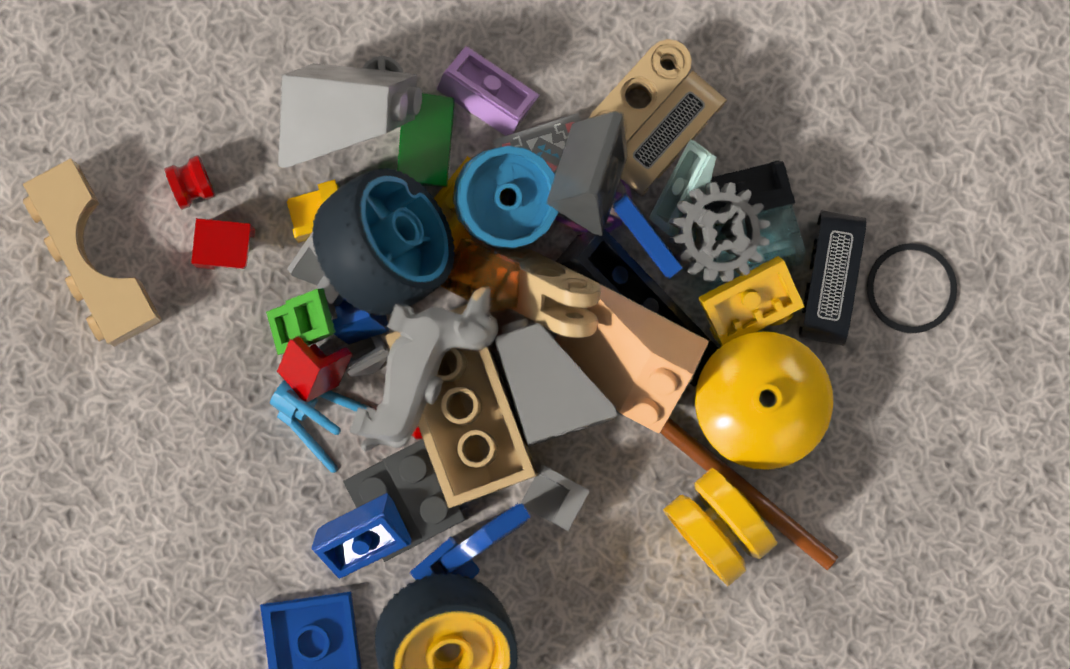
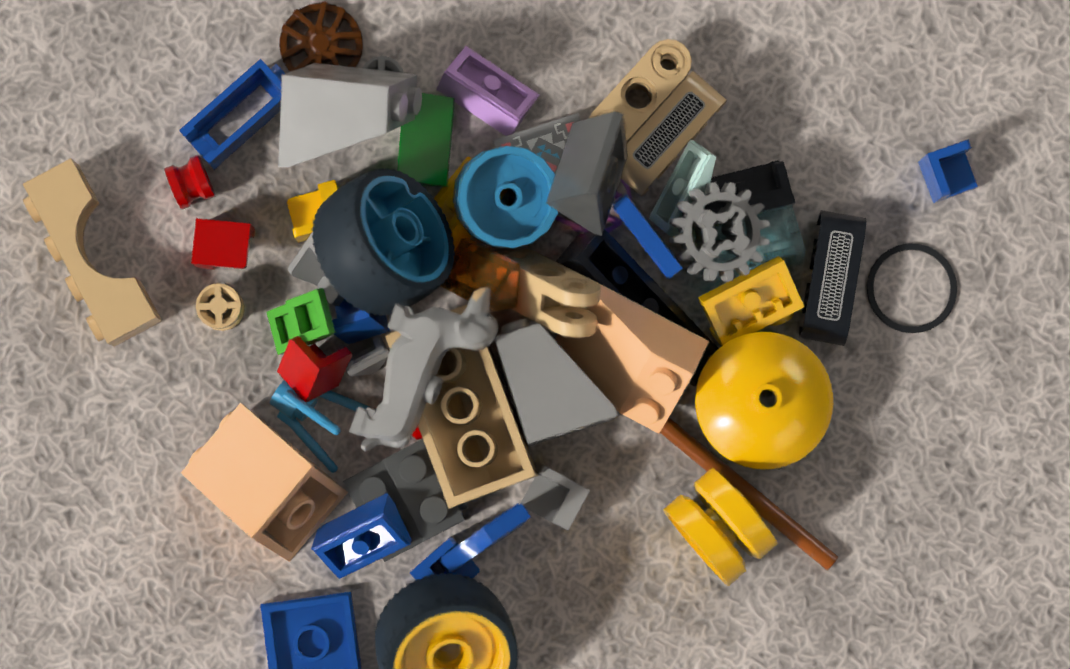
(197, 128): none -> blue window
(211, 299): none -> tan wheel
(263, 483): none -> light nougat slope
(320, 41): none -> reddish brown wheel
(948, 171): none -> blue panel

